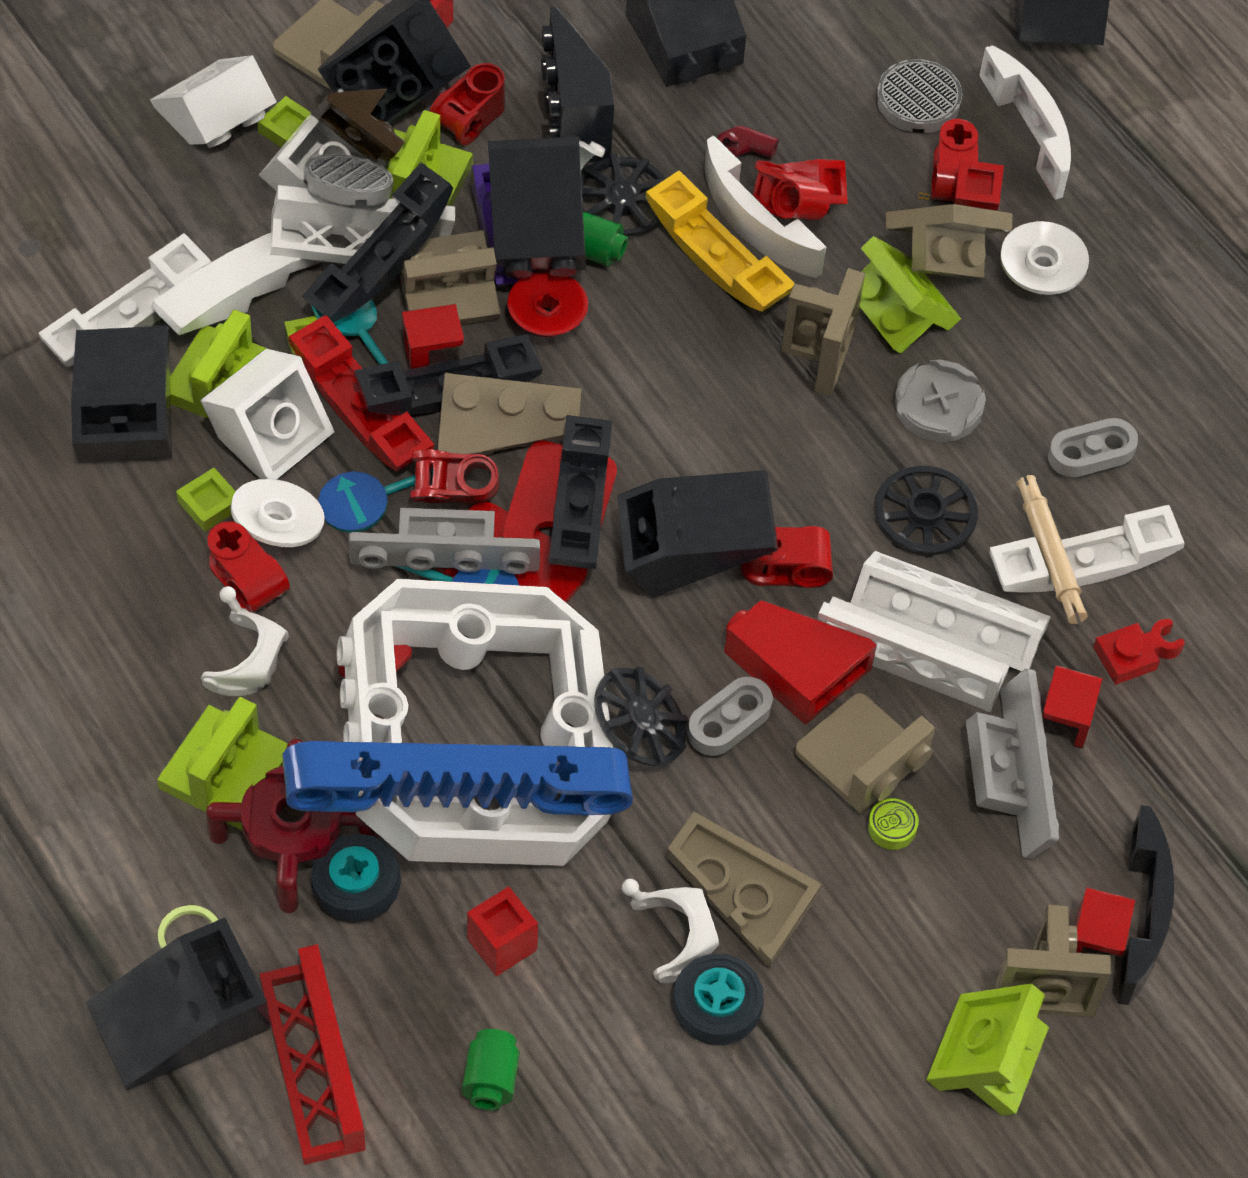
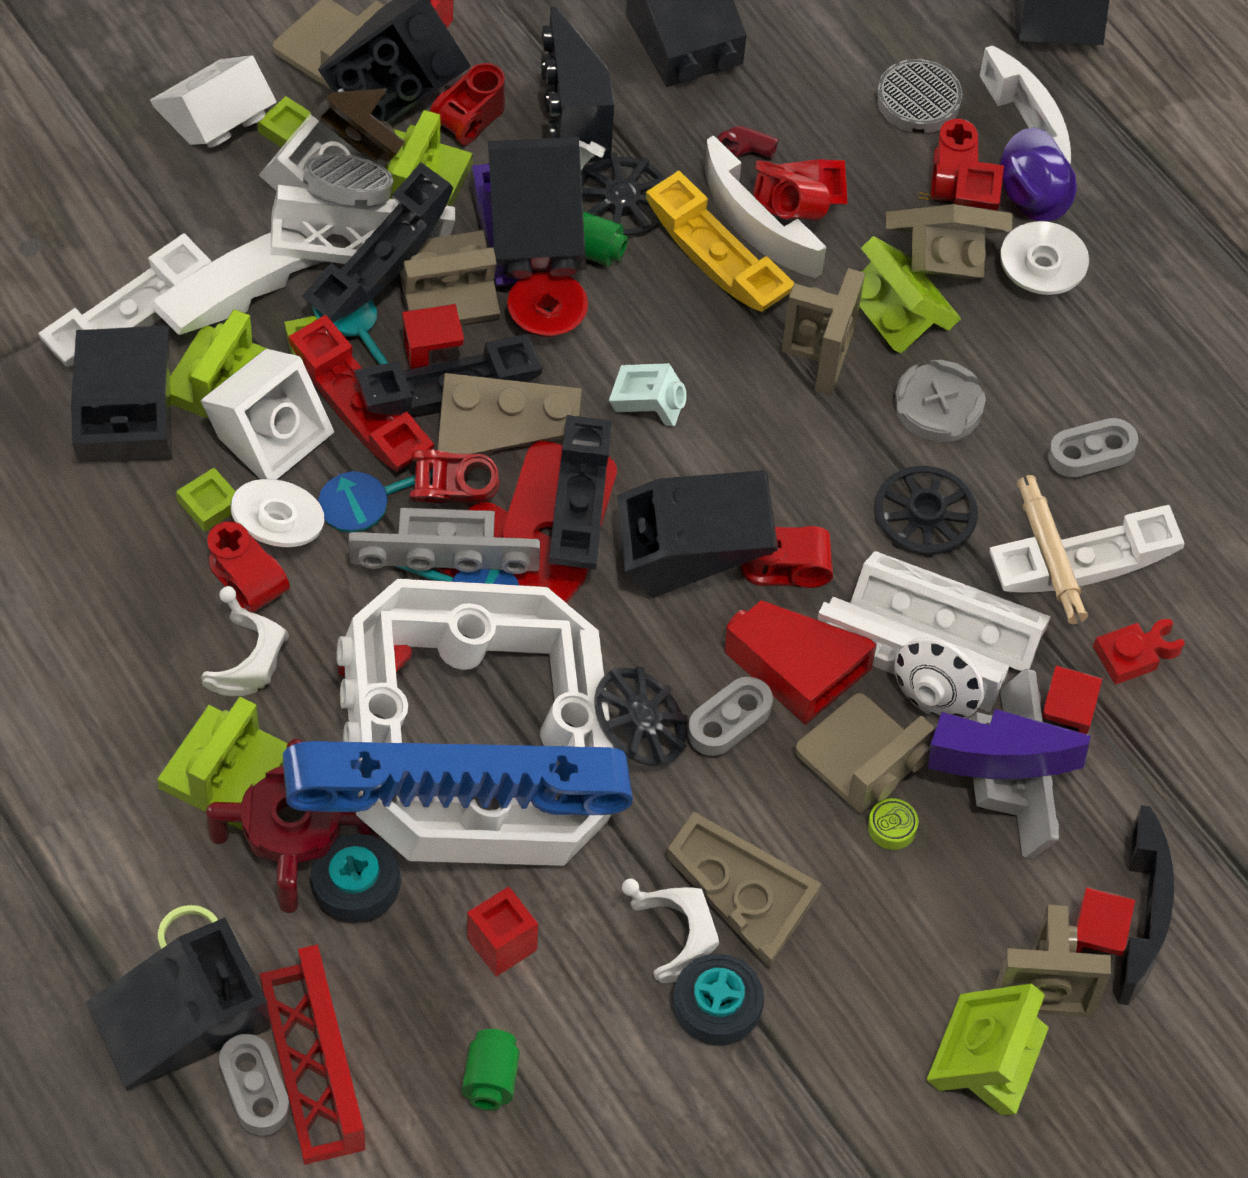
(256, 1087): none -> light grey plate
(649, 389): none -> light aqua bracket
(939, 677): none -> white dish
(1006, 748): none -> dark purple slope
(1038, 175): none -> dark purple piece

